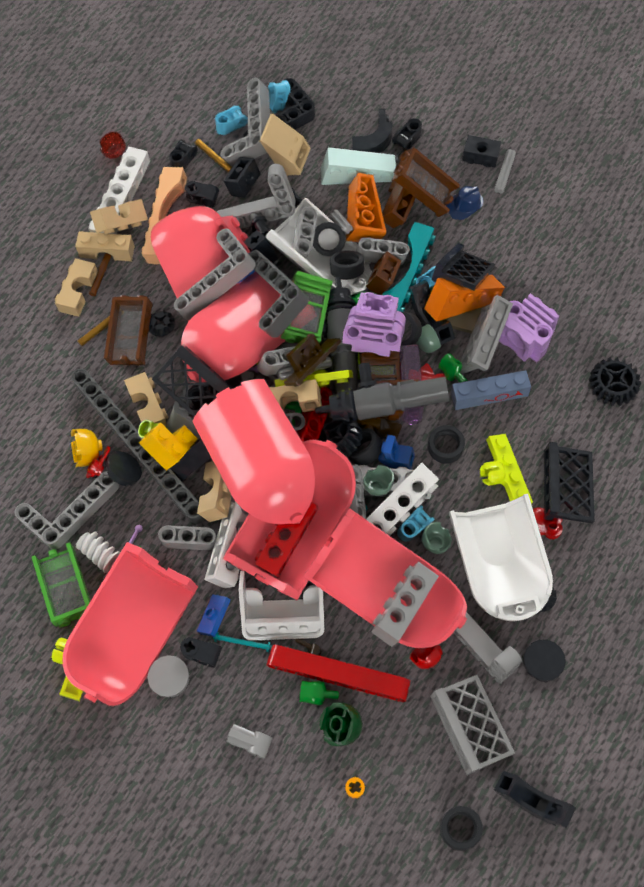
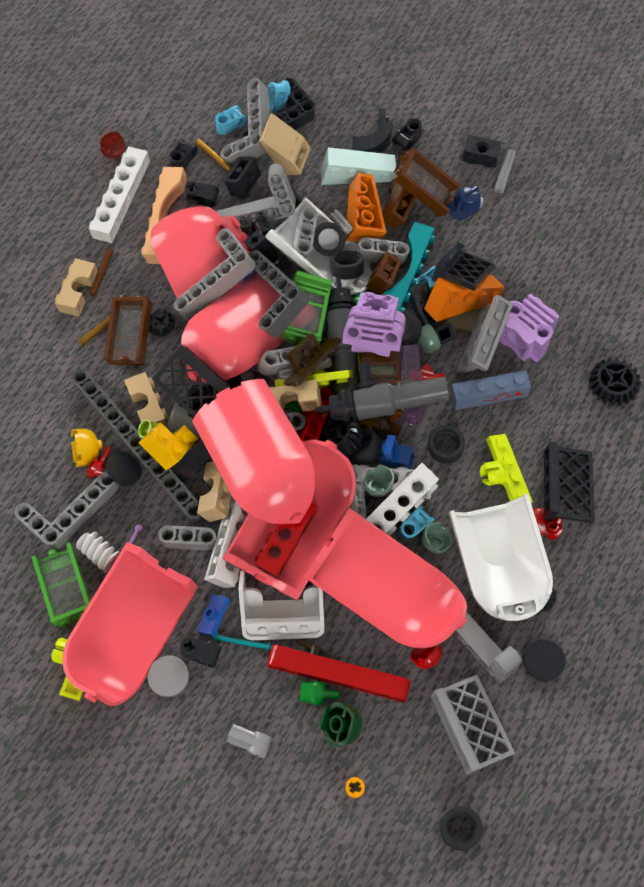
(107, 219): tan arch -> none
(117, 245): tan arch -> none
(391, 631): light grey brick -> none
(451, 368): green piece -> none
(534, 801): black arch -> none

